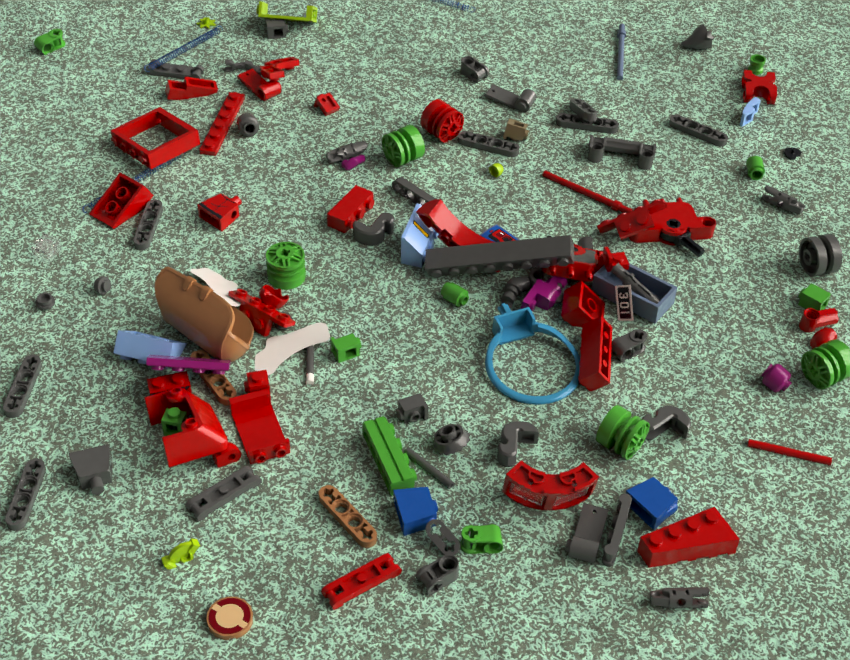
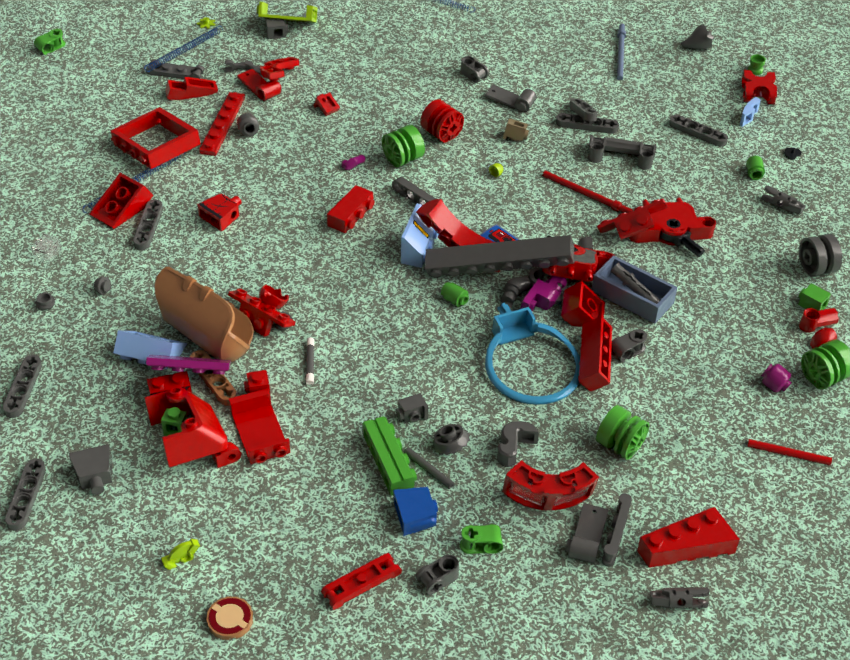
(218, 283): white sticker -> none
(223, 492): dark grey plate -> none
(283, 346): white sticker -> none
(285, 265): bright green wheel -> none
(345, 347): bright green brick -> none
(346, 152): dark grey hinge -> none
(347, 516): medium nougat beam -> none
(376, 232): dark grey animal -> none
(446, 534): dark grey beam -> none
(511, 149): dark grey beam -> none
(610, 259): red bracket -> none
(624, 303): sticker -> none
(652, 502): blue torso -> none
(665, 418): dark grey animal -> none

